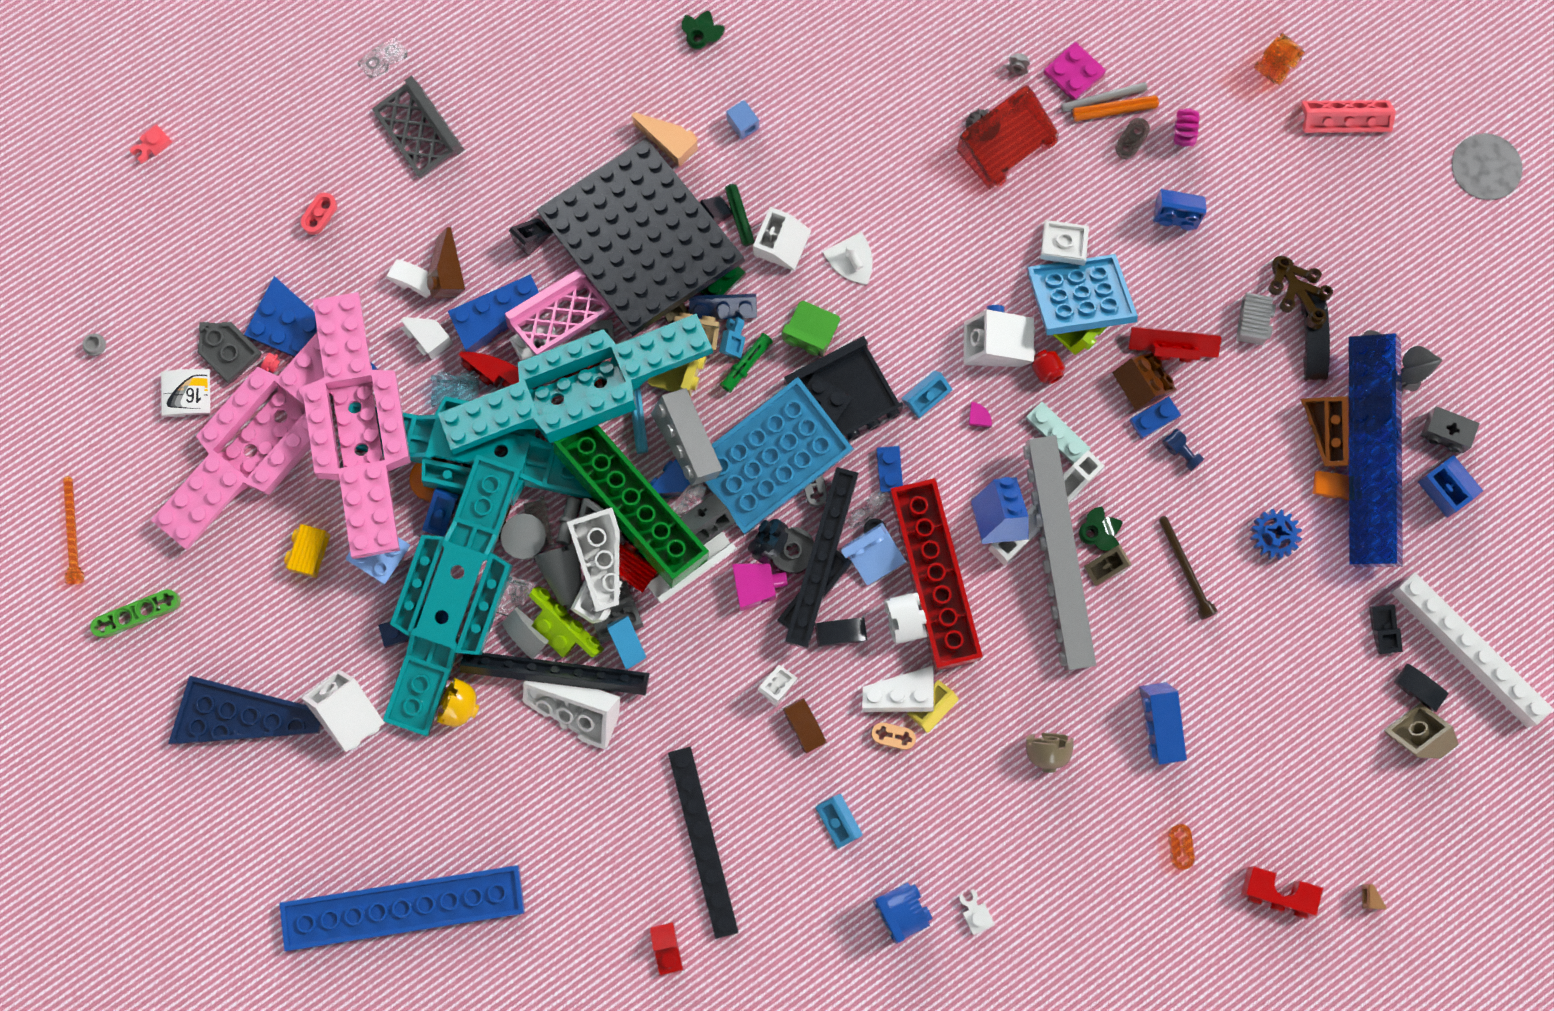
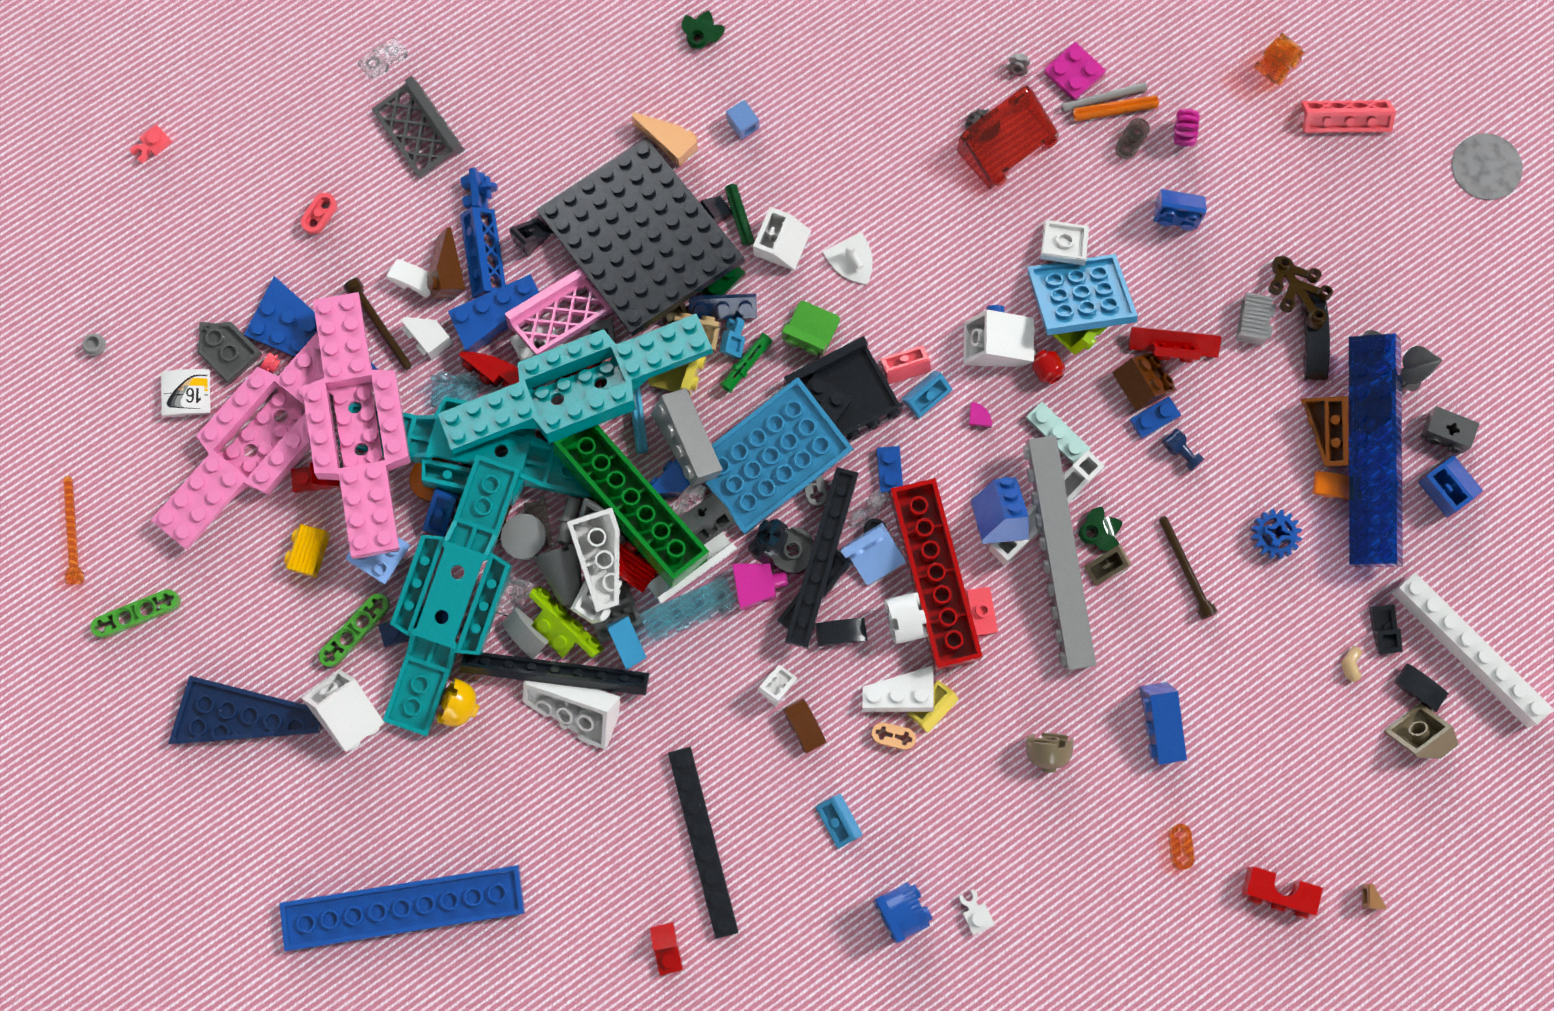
(305, 480): none -> red slope
(352, 628): none -> bright green beam
(355, 285): none -> dark brown piece
(478, 250): none -> blue fence
(480, 188): none -> blue hips
(687, 608): none -> clear light blue brick
(906, 364): none -> coral slope
(982, 610): none -> coral plate
(1350, 666): none -> tan arm

